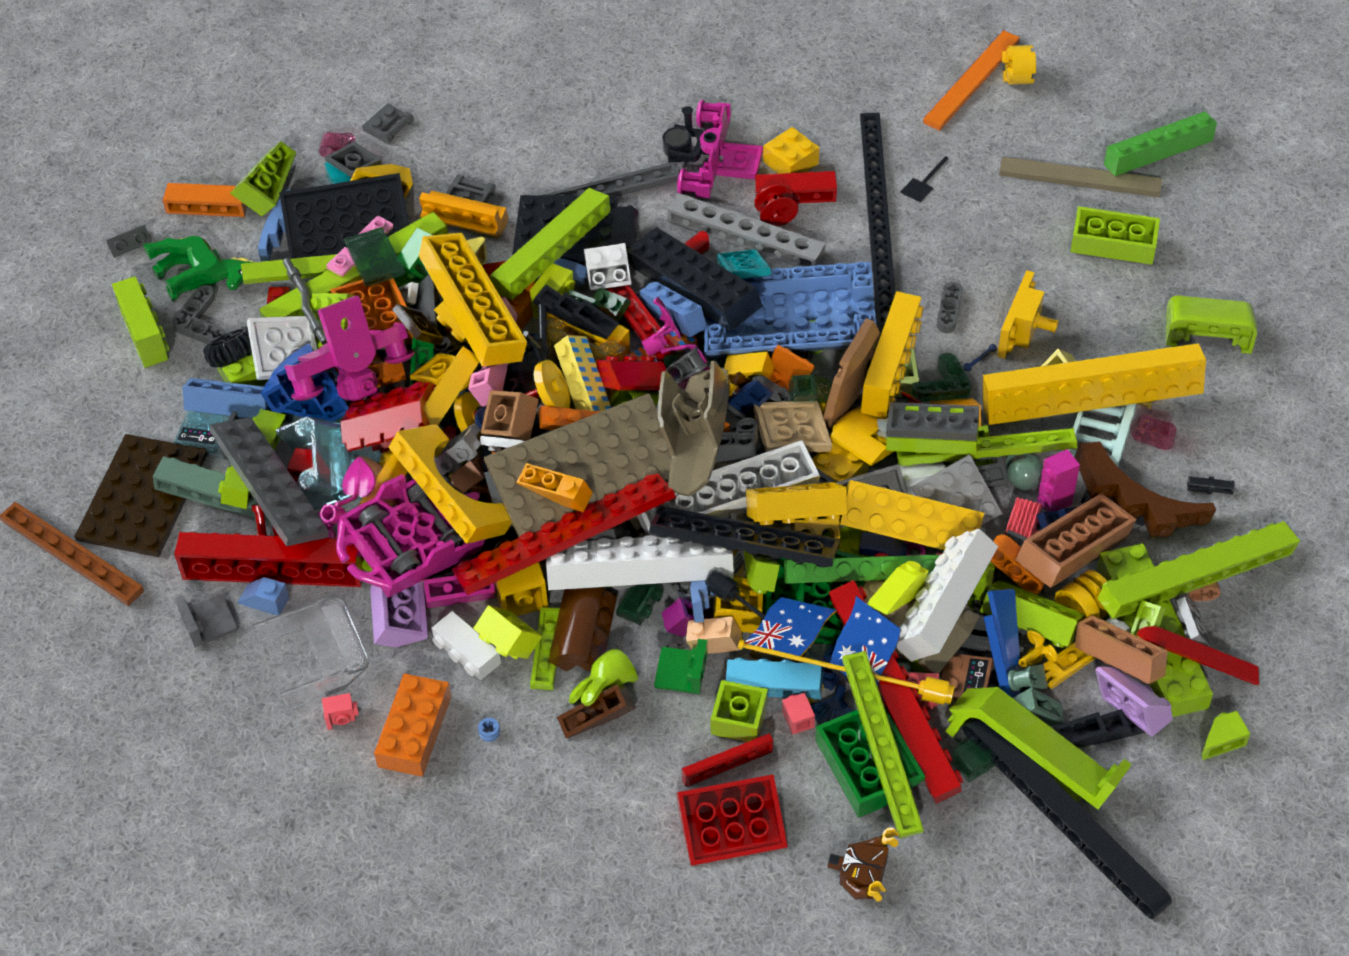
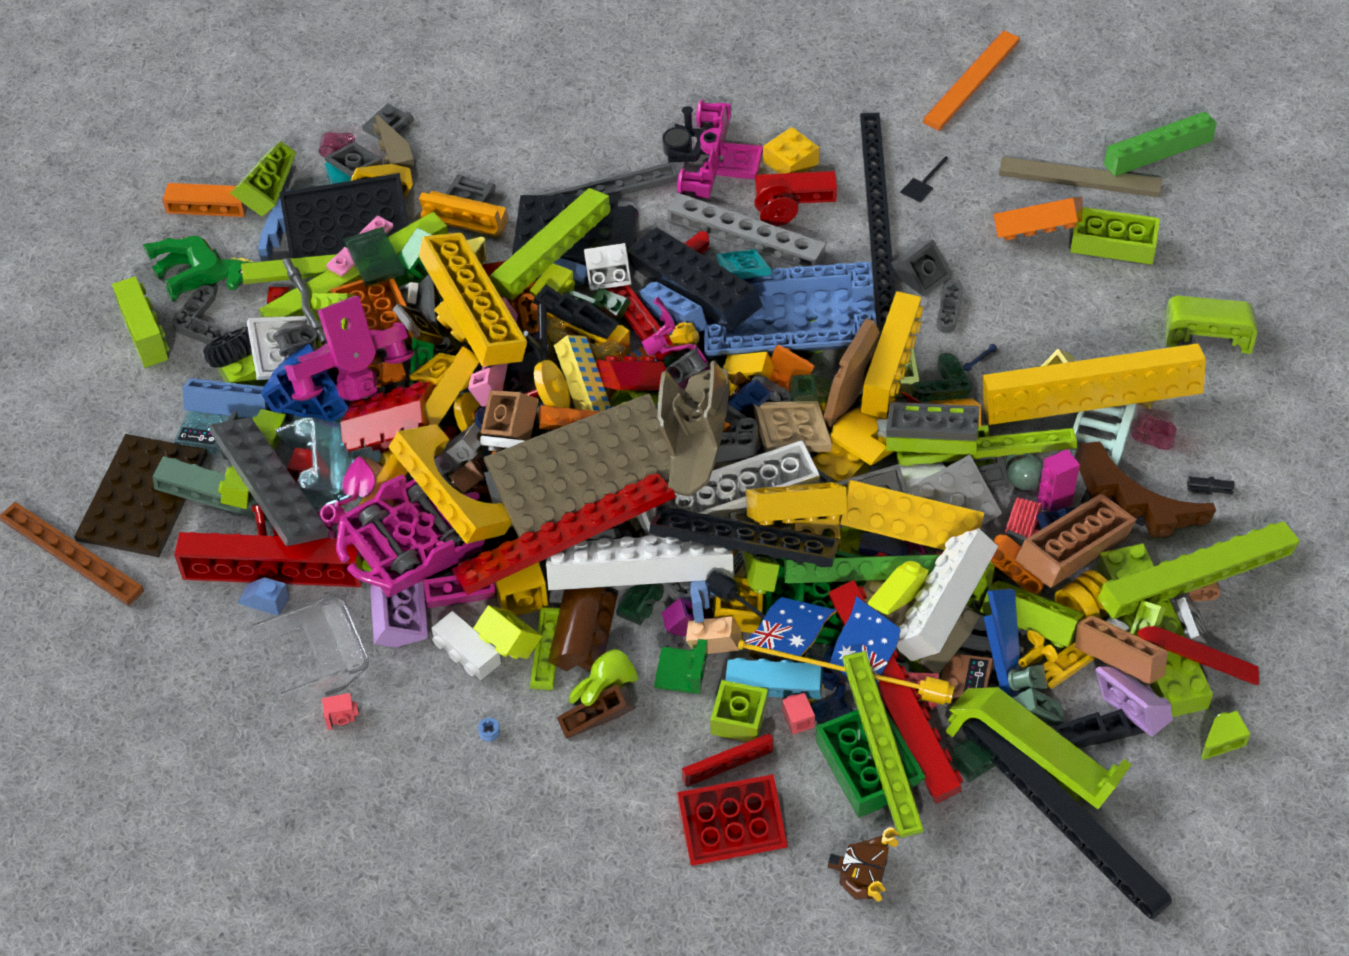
(128, 241): dark grey hinge -> none
(206, 619): flat silver bracket -> none
(291, 339): none -> dark grey piece
(394, 145): none -> dark tan slope
(413, 725): orange brick -> none
(525, 313): none -> orange beam
(556, 486): light orange slope -> none
(684, 334): none -> yellow plate
(922, 267): none -> dark grey slope
(1019, 64): yellow brick -> none
(1024, 317): yellow brick -> none
(1039, 217): none -> orange slope

